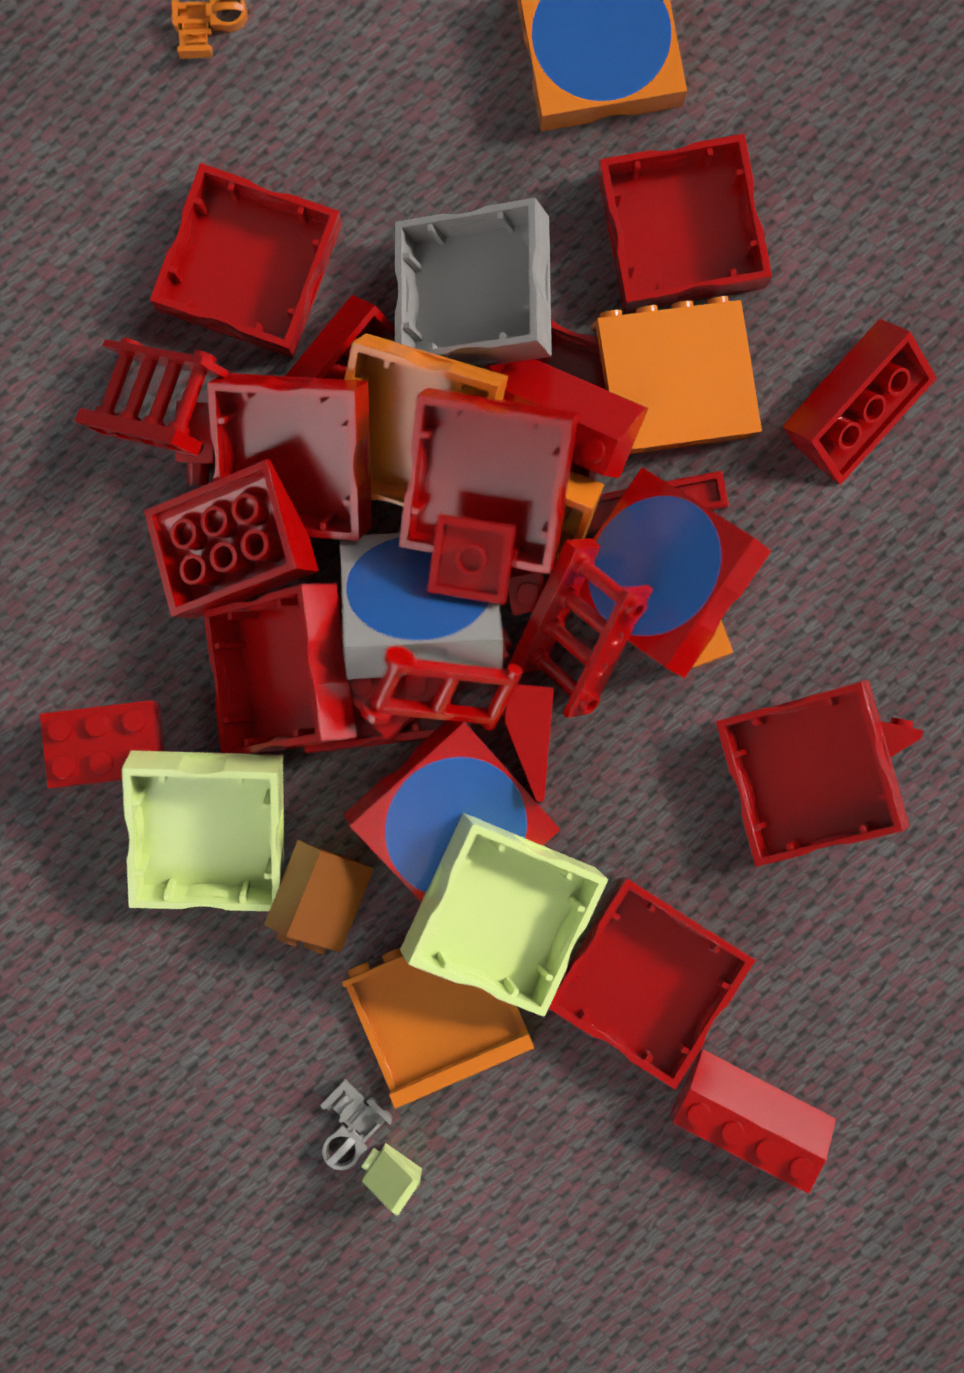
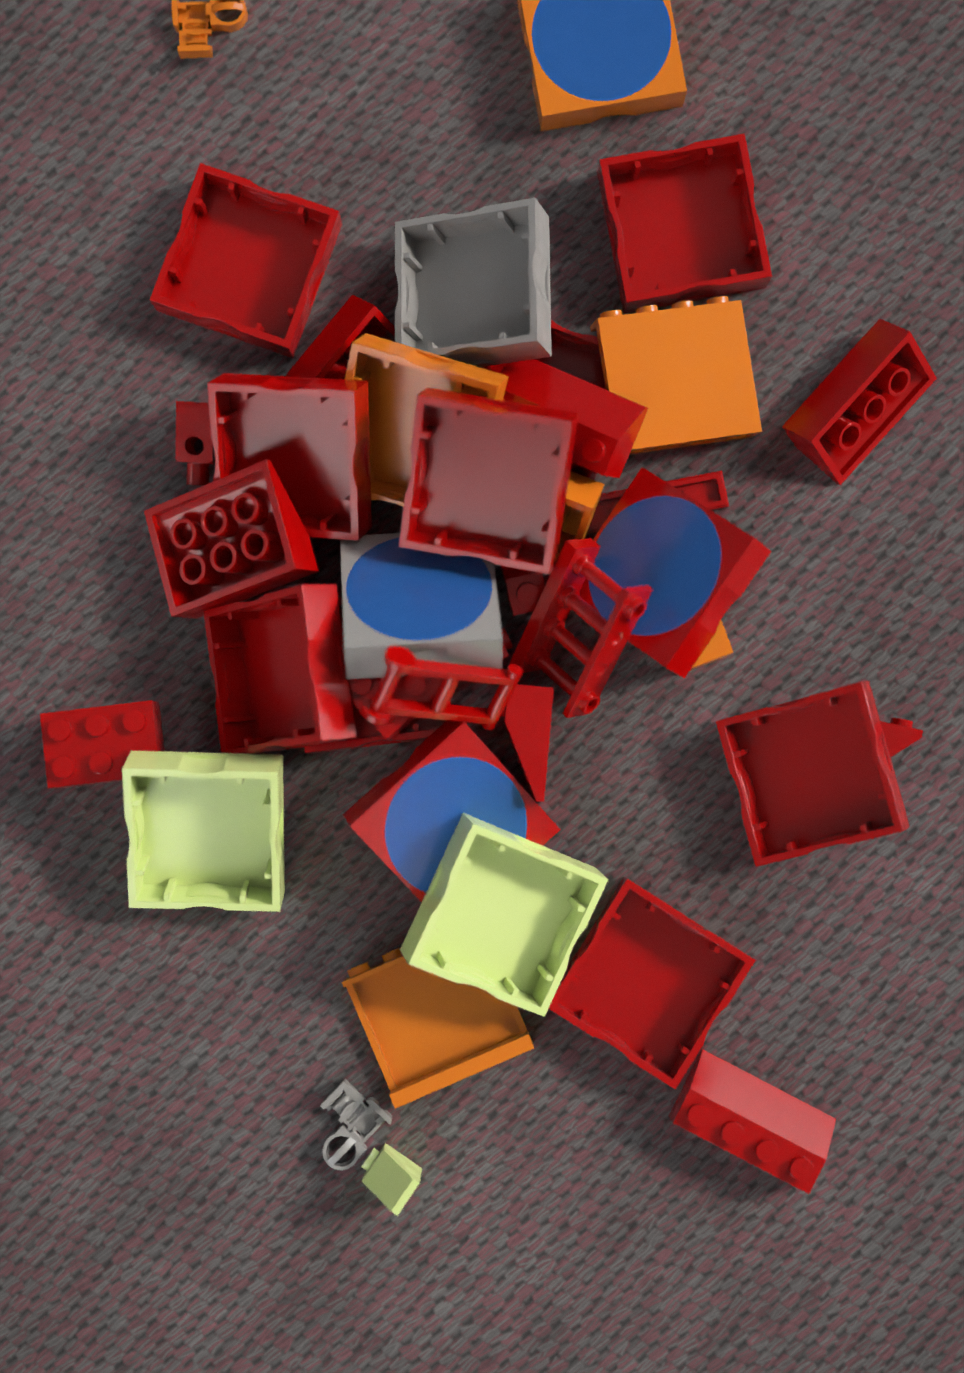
(151, 429): red fence -> none
(318, 898): dark orange brick -> none
(471, 558): red plate -> none

